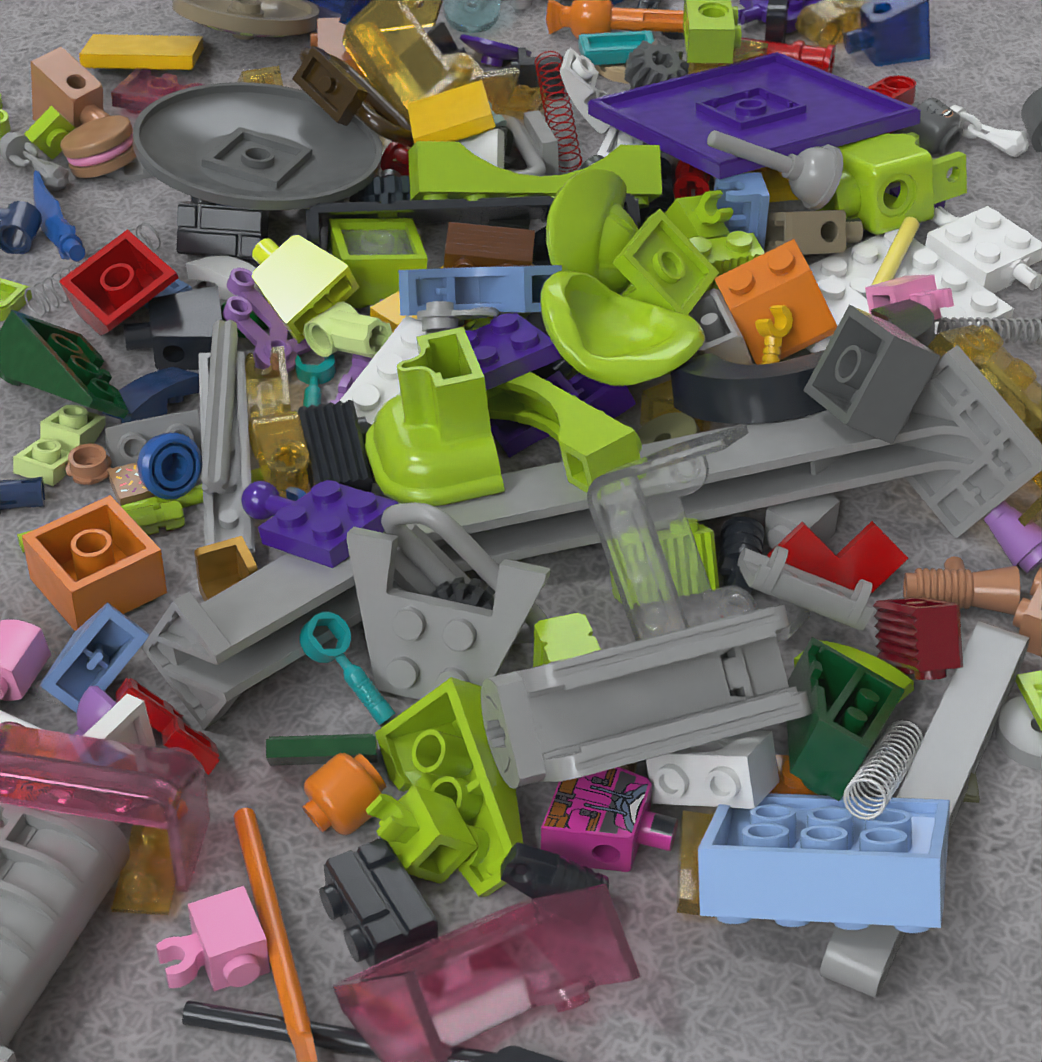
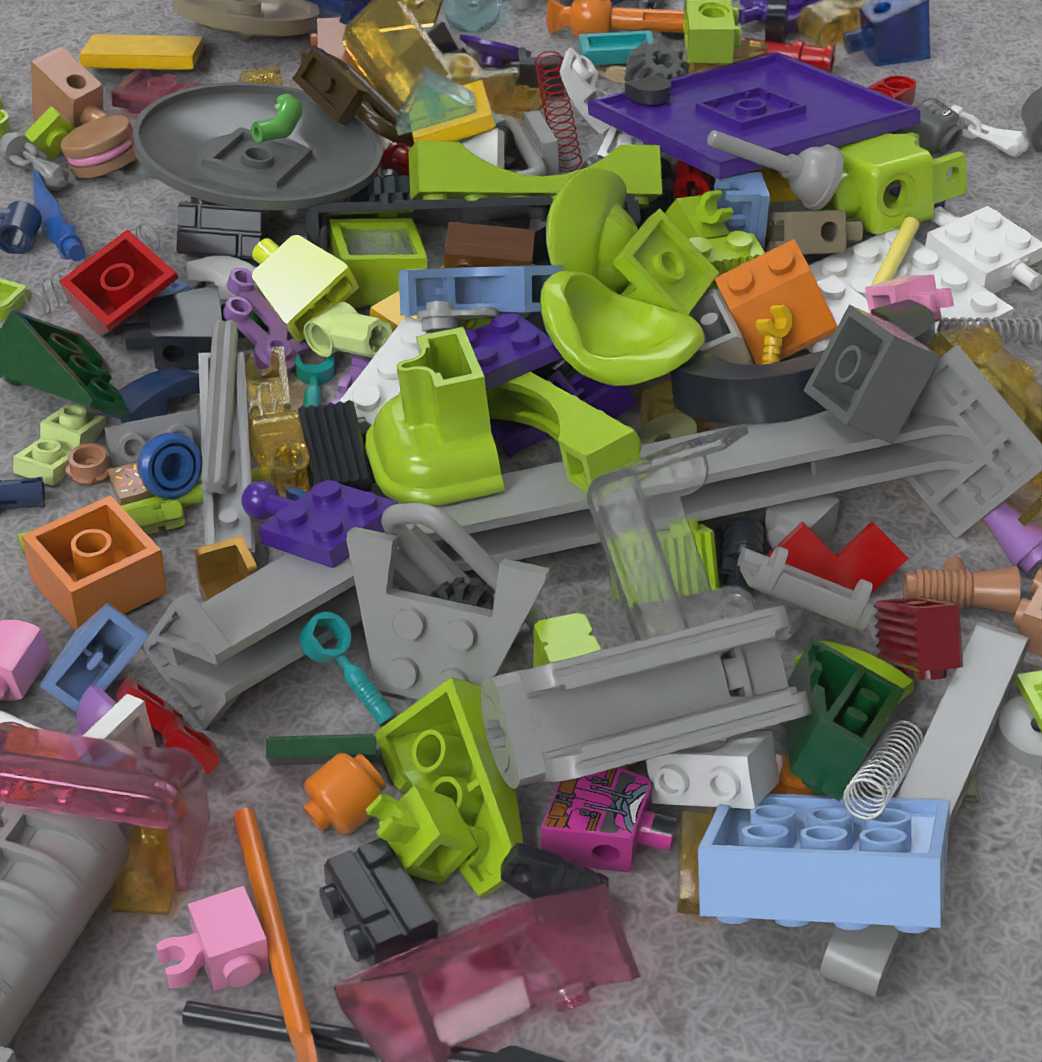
(288, 115): none -> bright green arm
(434, 101): none -> clear light blue slope
(649, 90): none -> pearl dark grey tile

